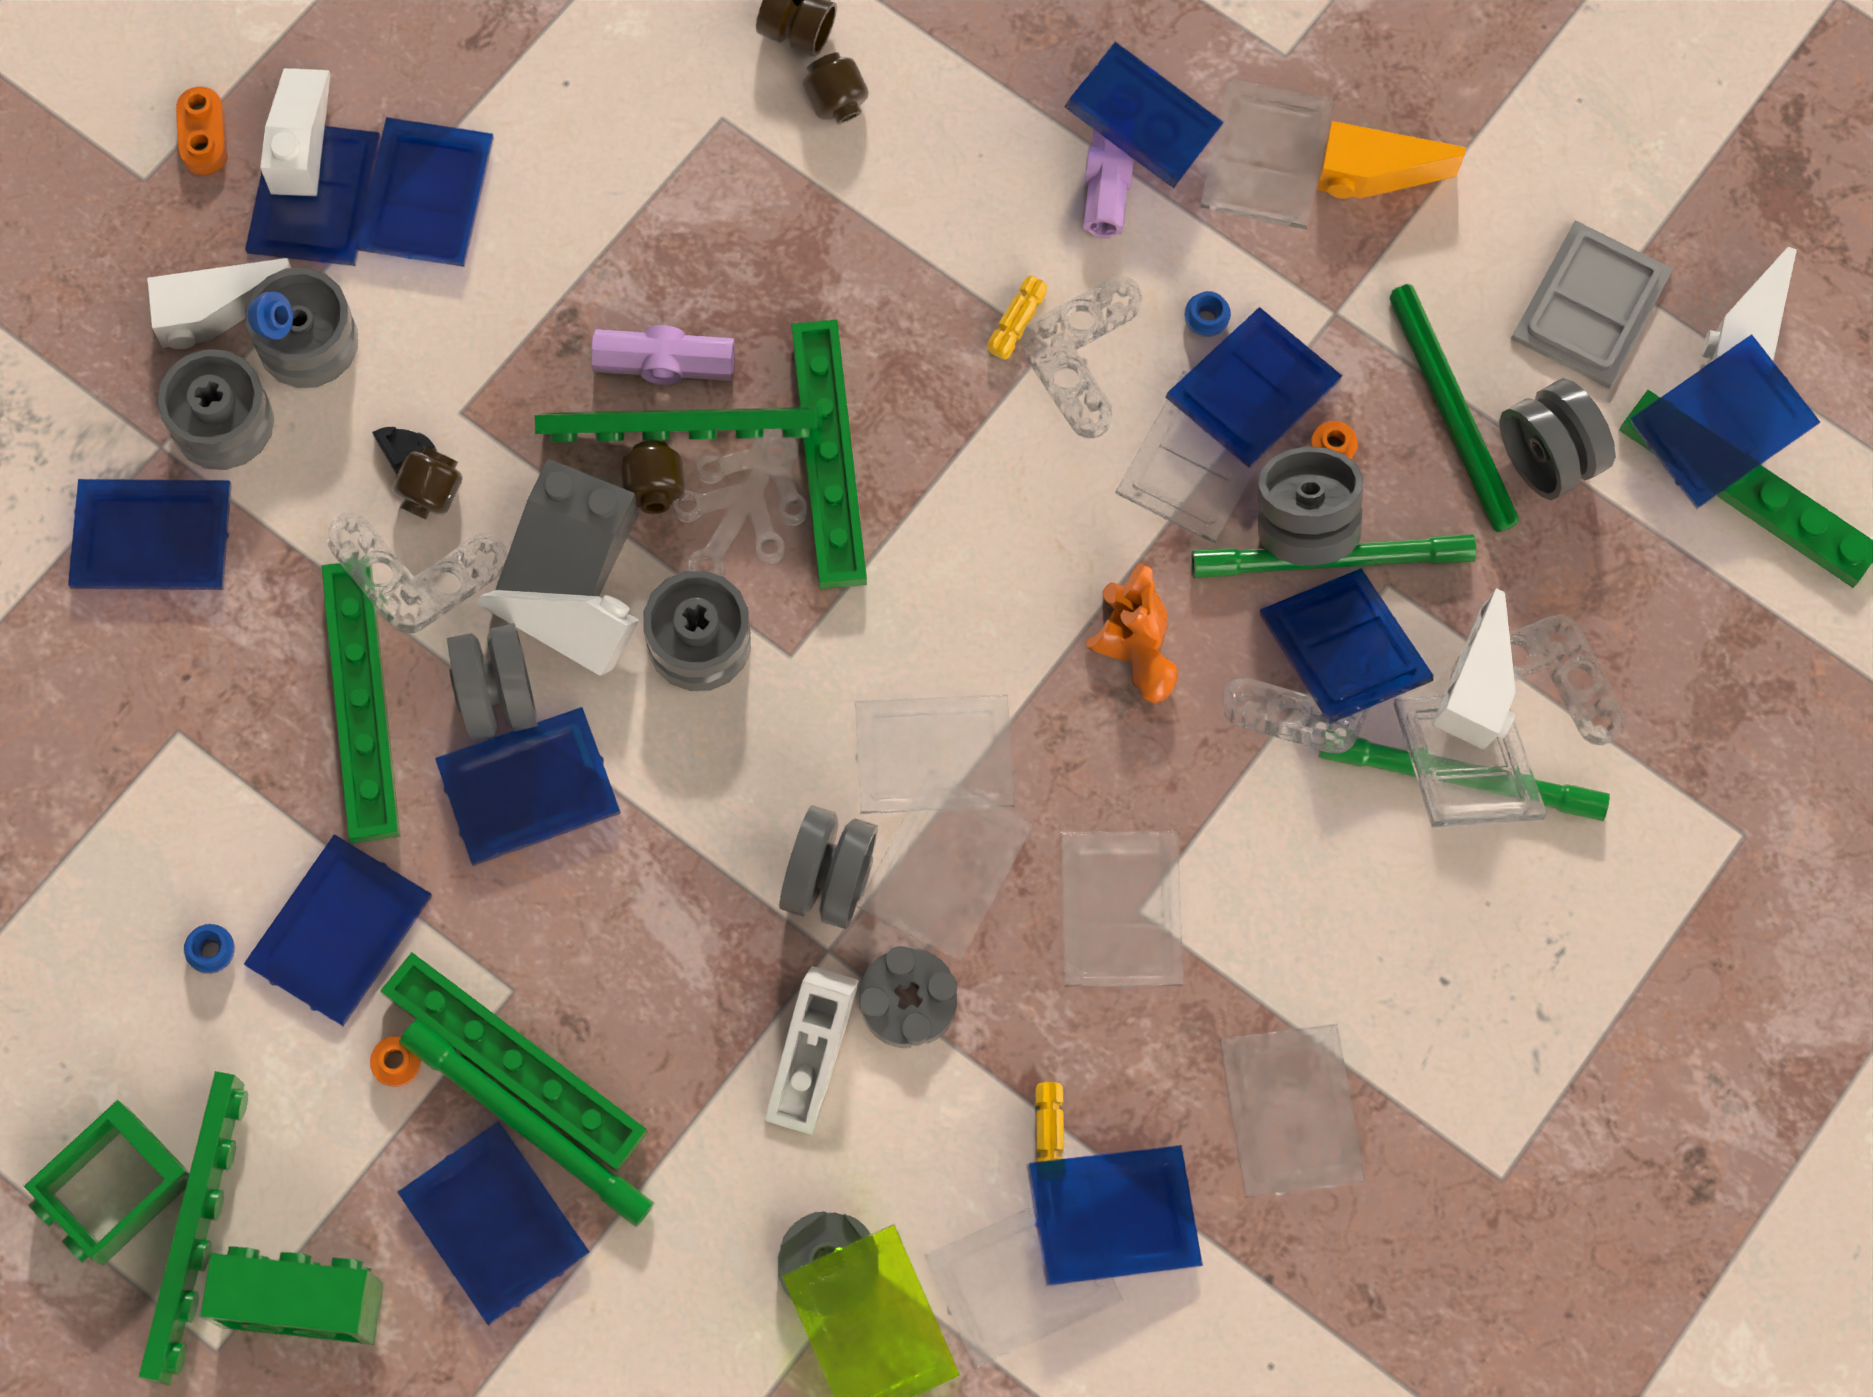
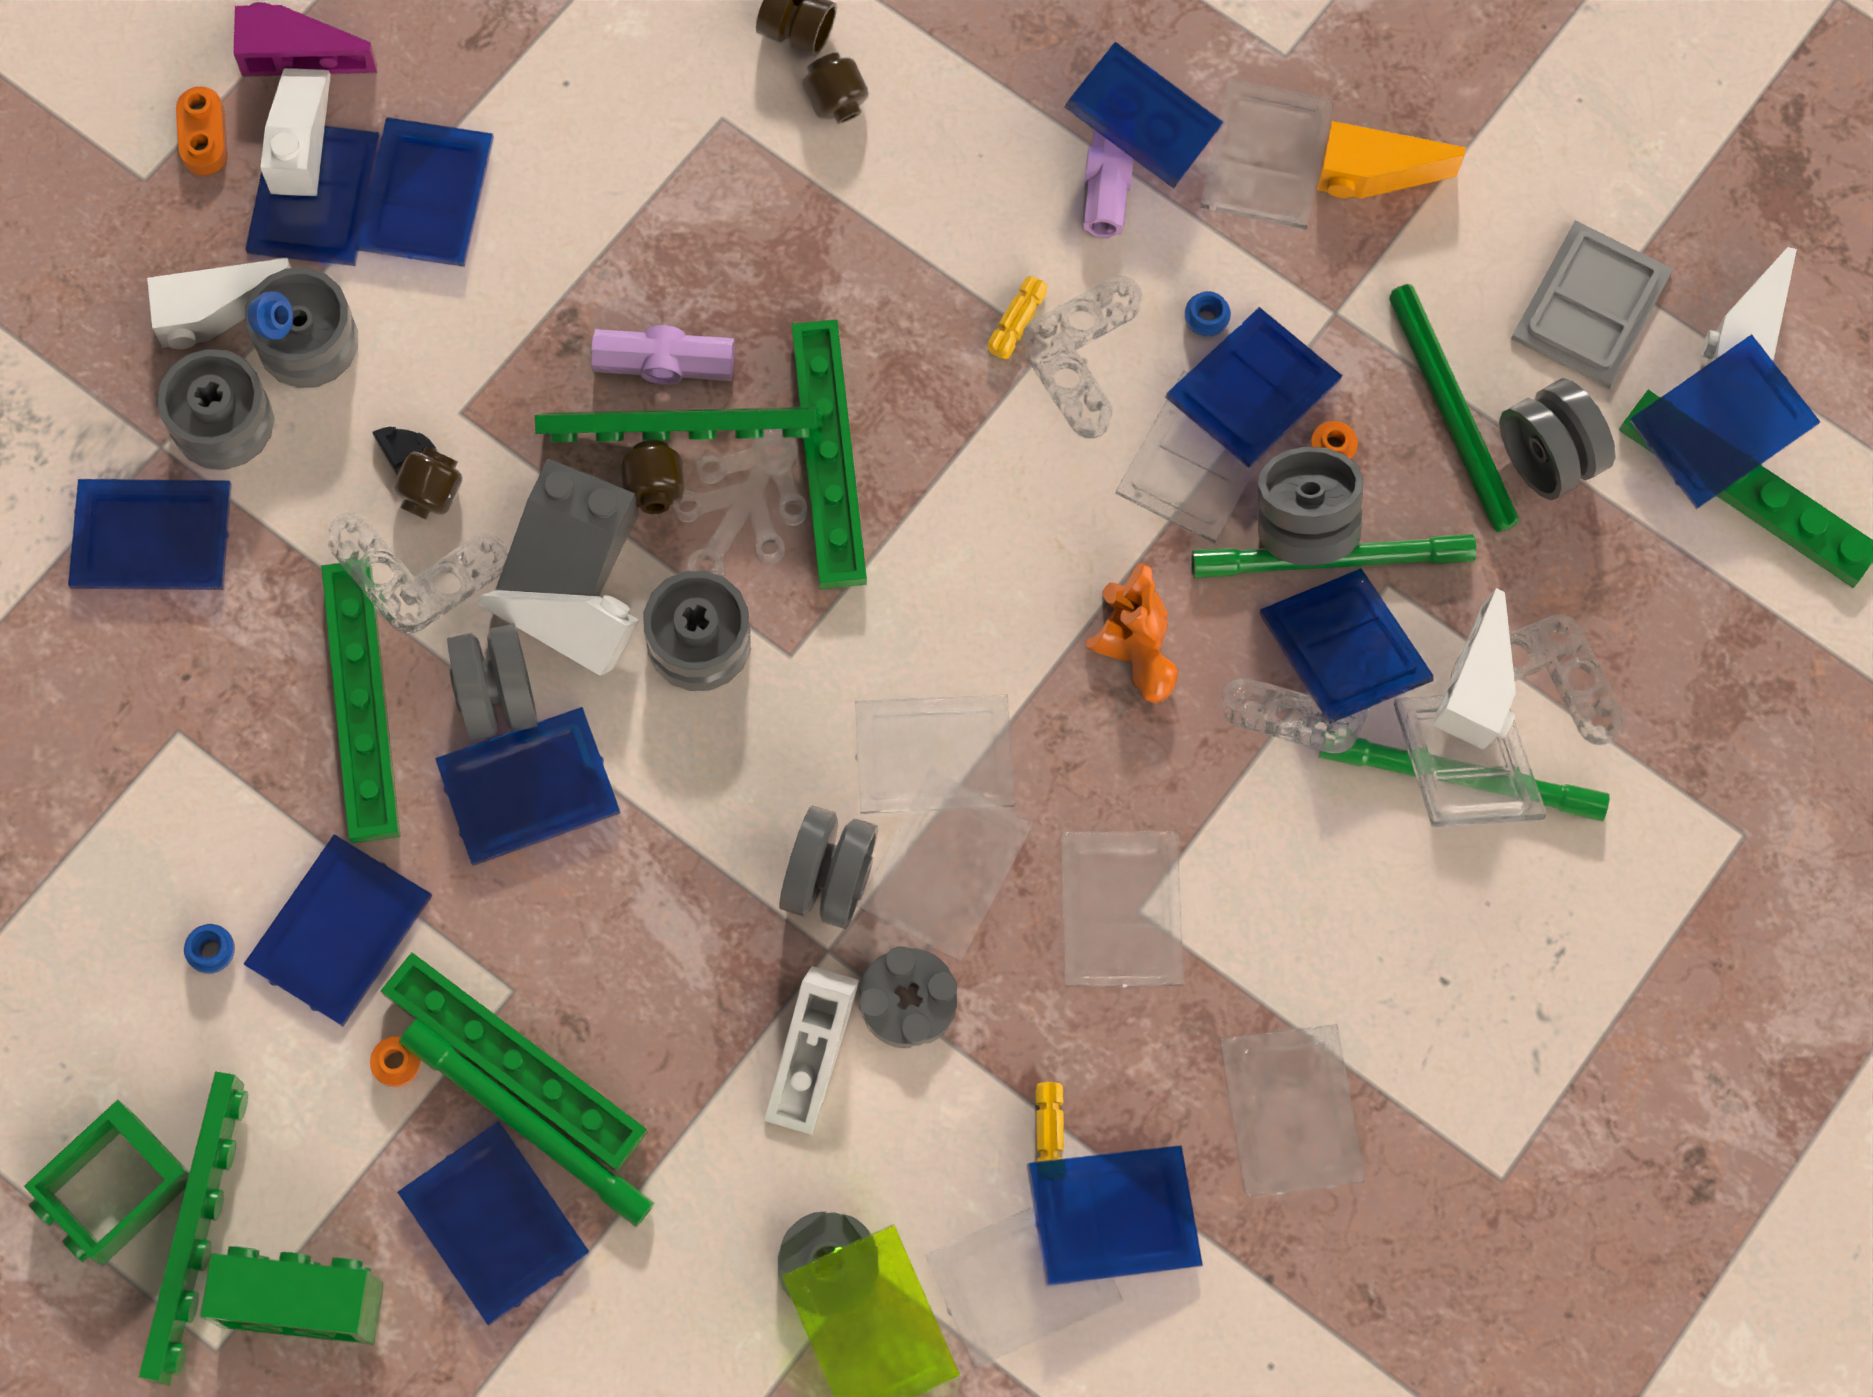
(280, 38): none -> magenta slope

